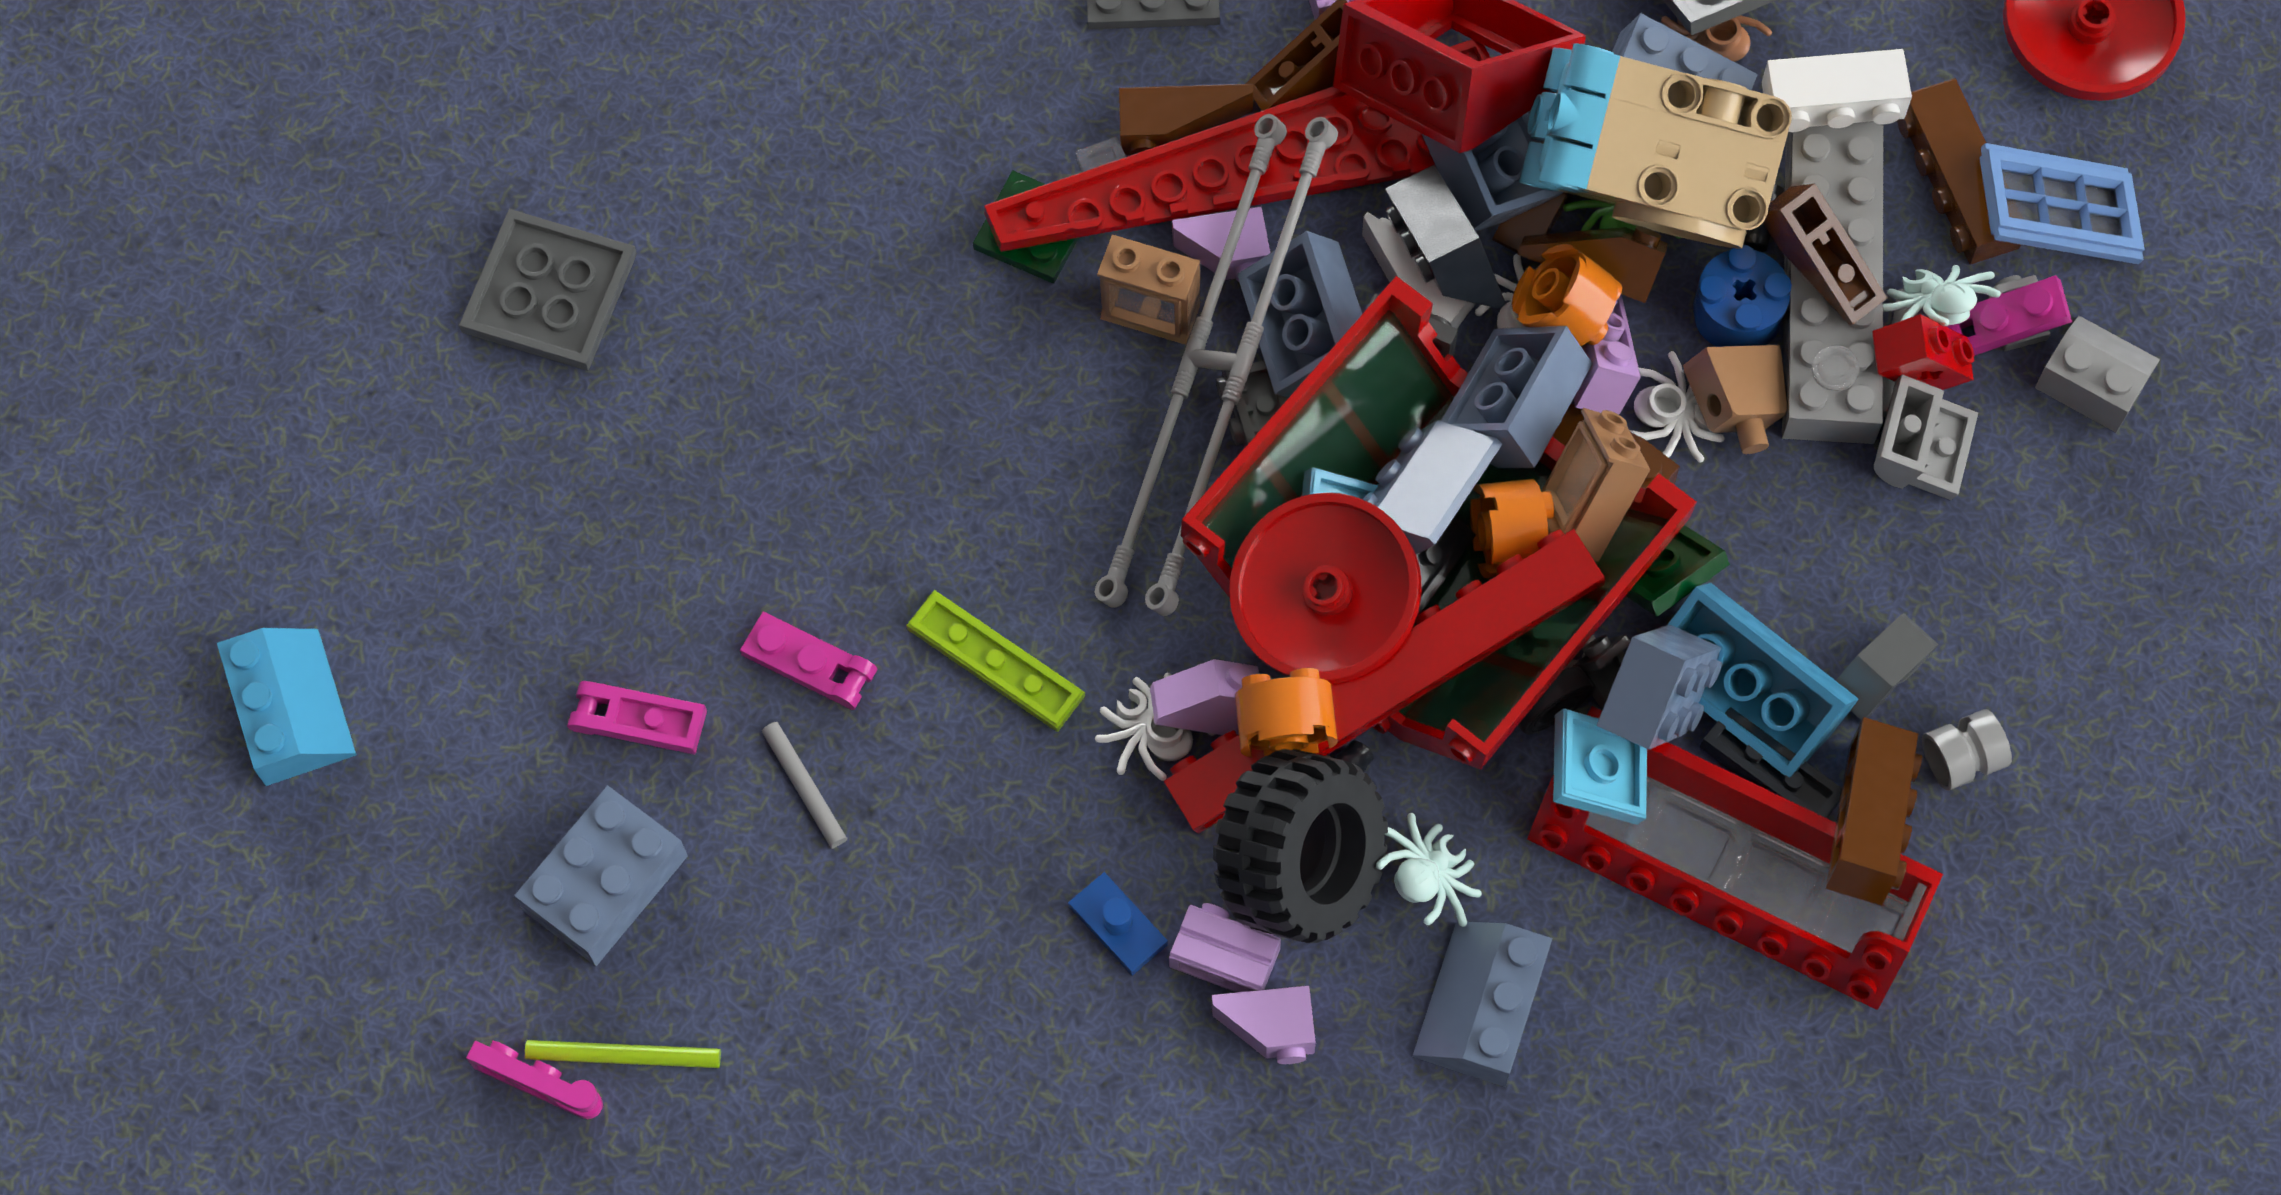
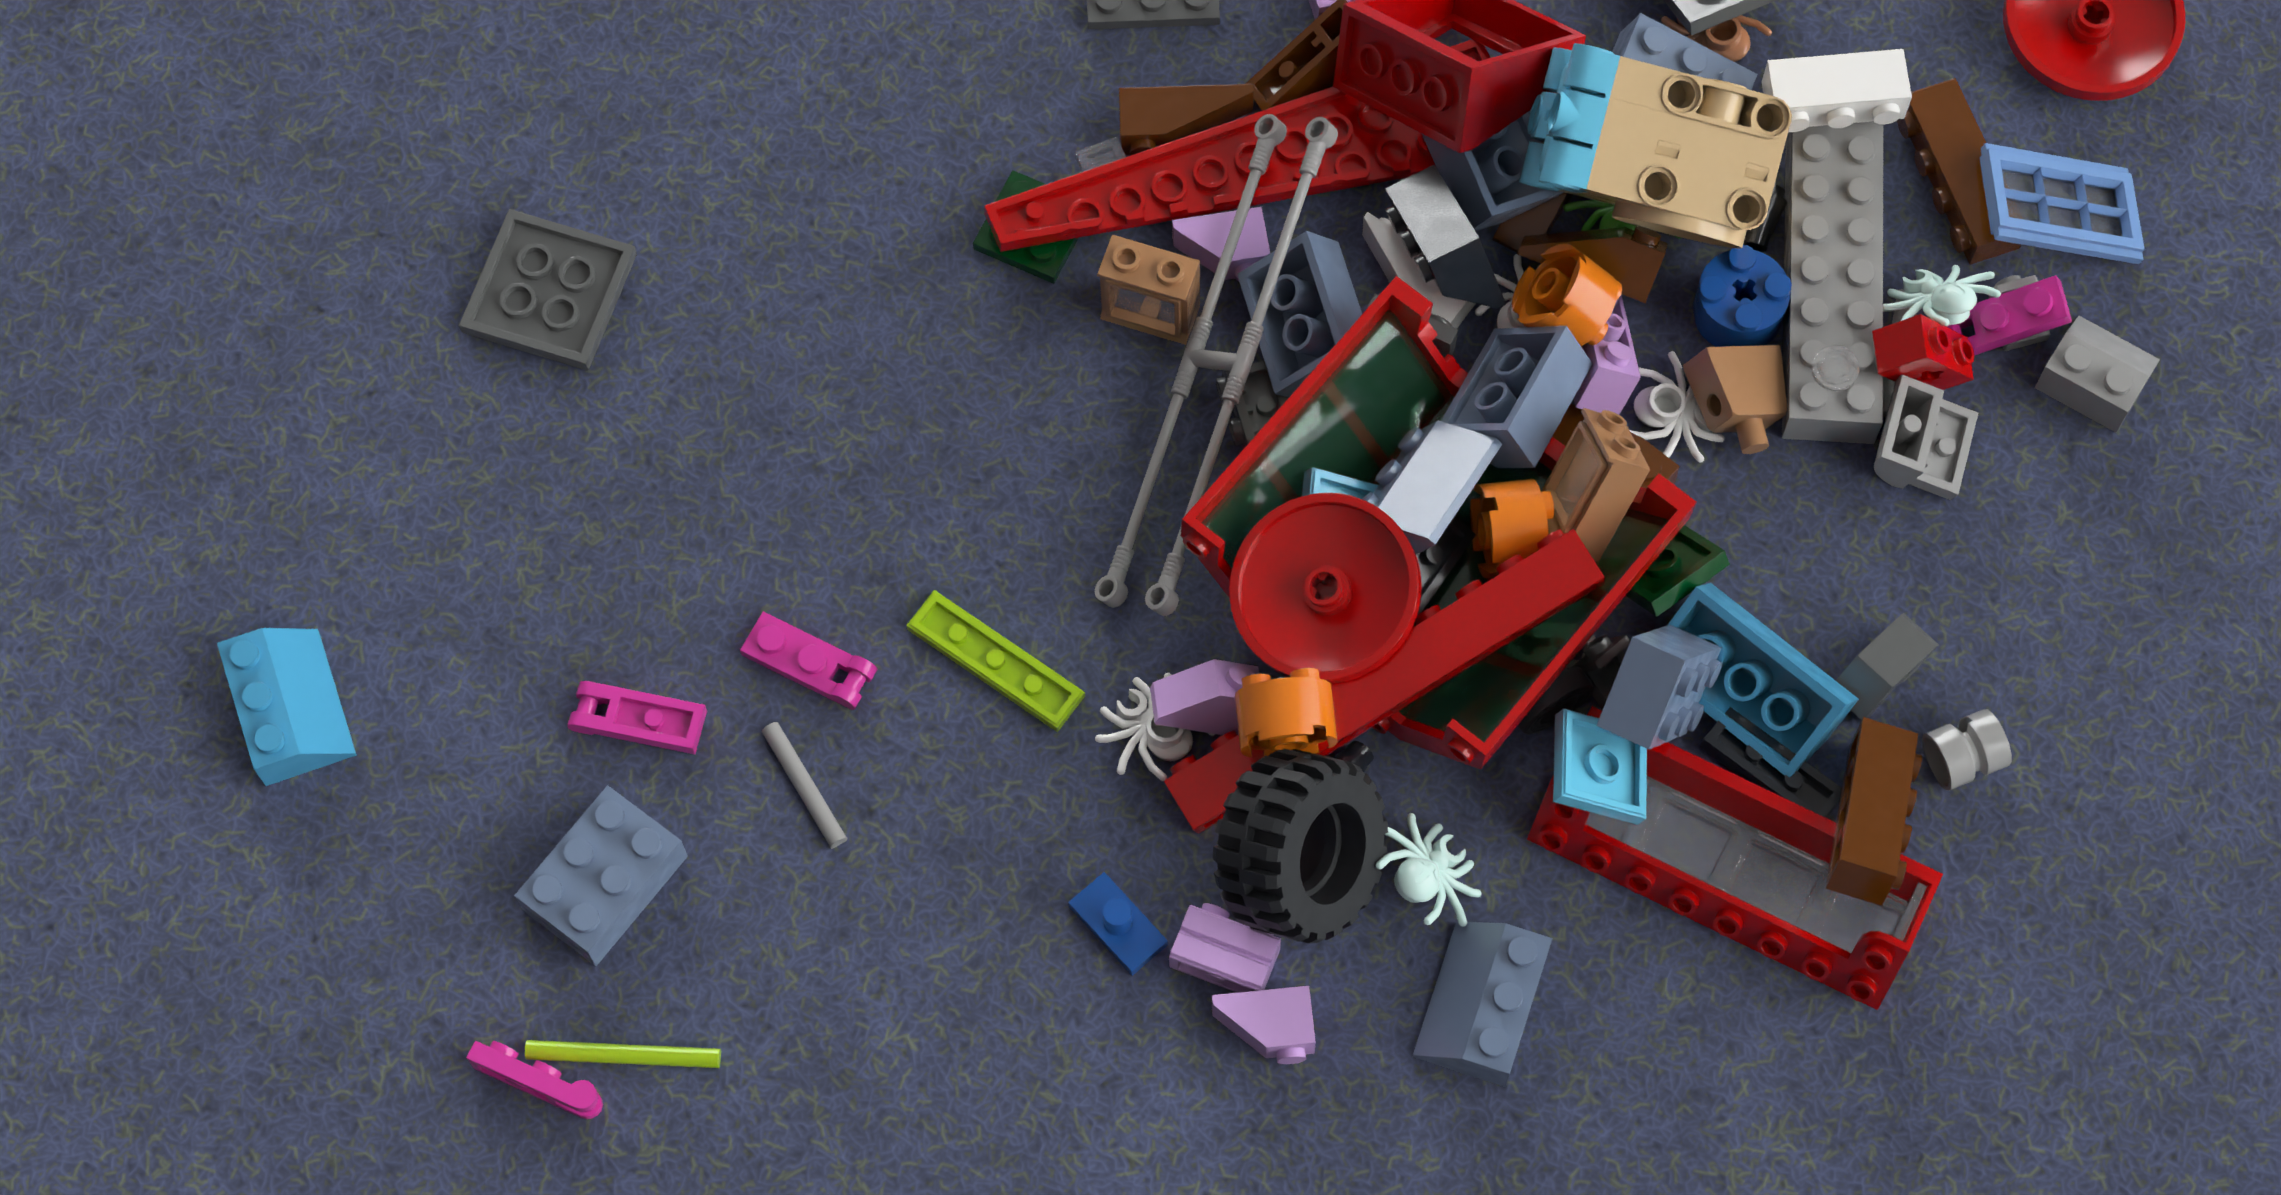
(1822, 251): reddish brown slope -> none

